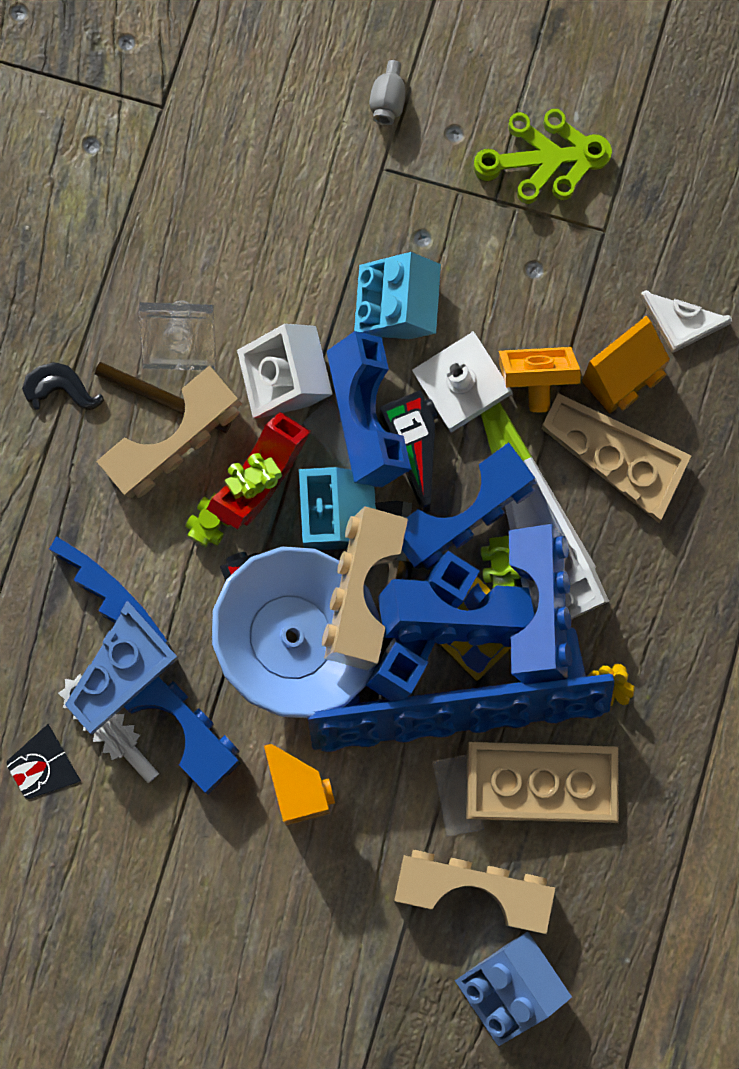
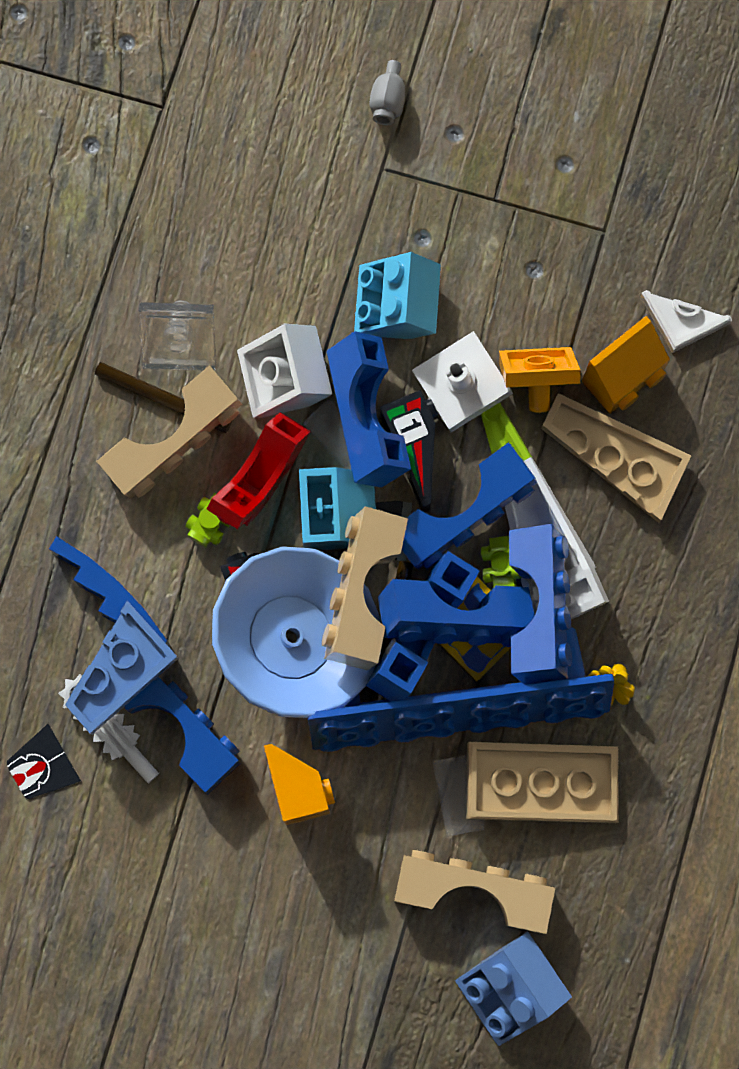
(56, 376): black piece -> none
(254, 479): lime piece -> none
(547, 155): lime plant -> none

